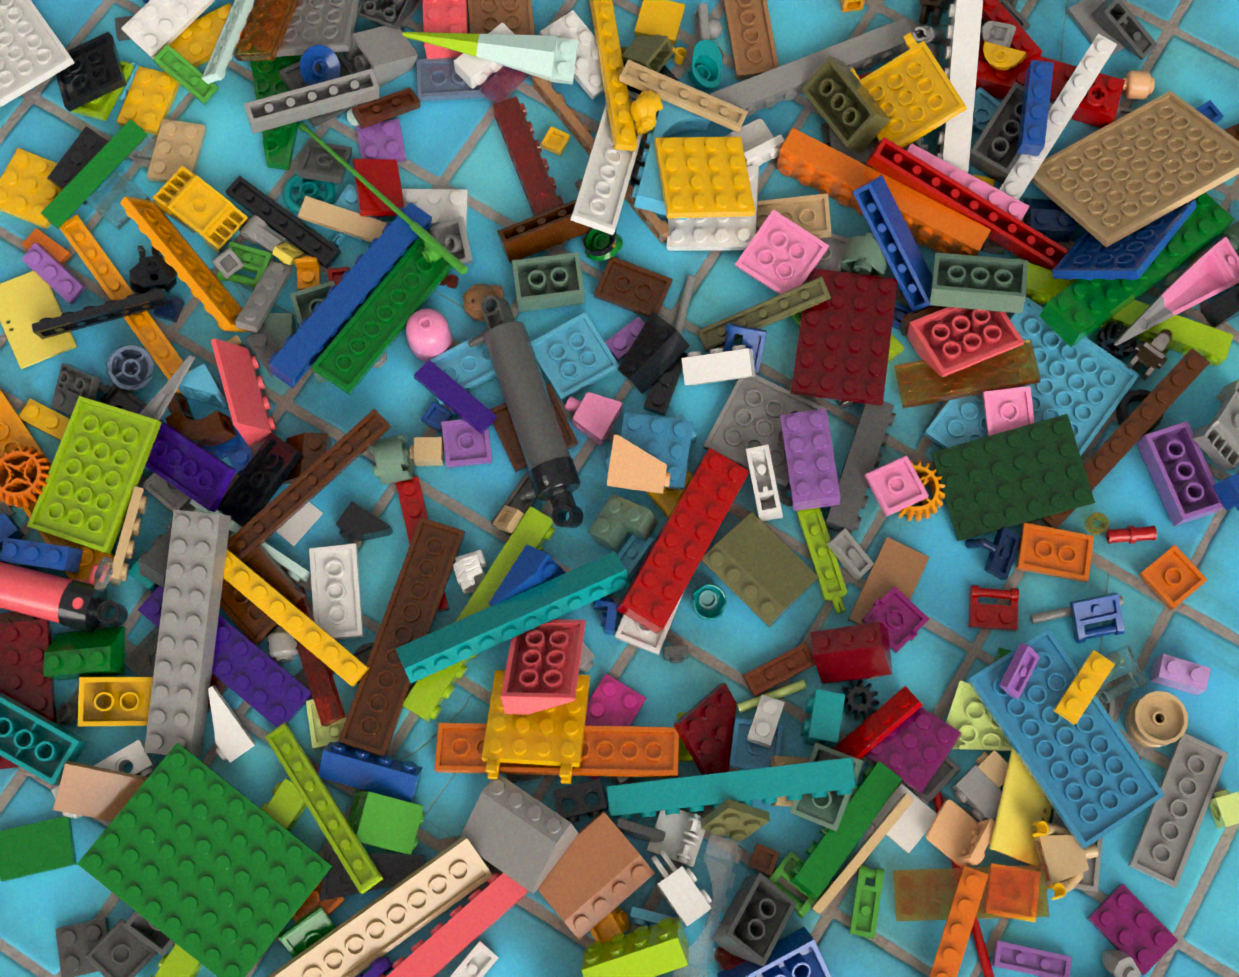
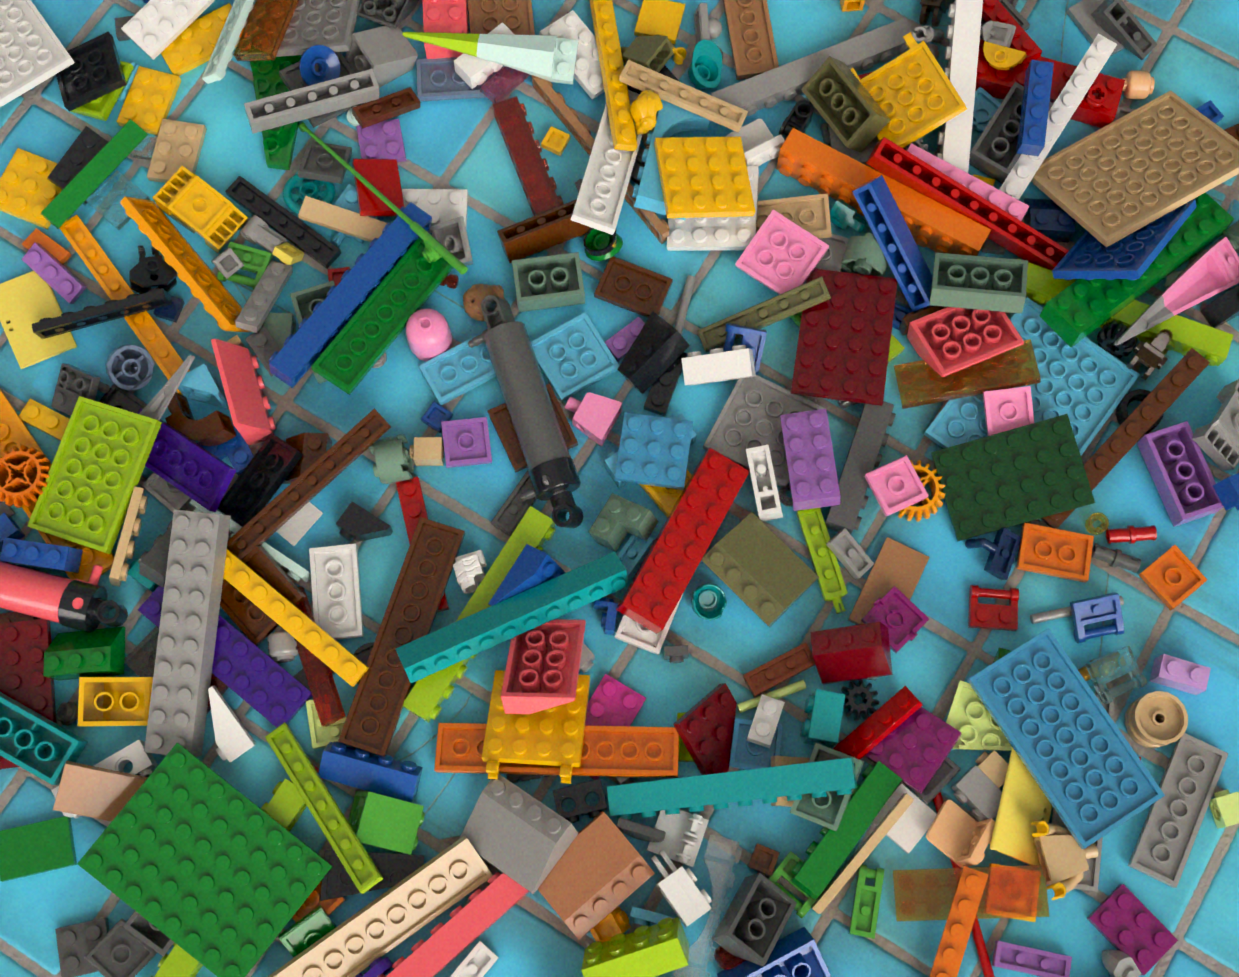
(103, 573): clear tile -> none
(185, 74): bright green plate -> none
(308, 272): light orange bracket -> none
(455, 396): dark purple tile -> none
(508, 519): tan plate -> none
(635, 468): light nougat slope -> none
(735, 820): olive plate -> none
(796, 120): none -> black piece
(844, 216): none -> teal plate
(1019, 670): medium lavender plate -> none
(1083, 687): yellow plate -> none
(1116, 558): none -> dark grey pin

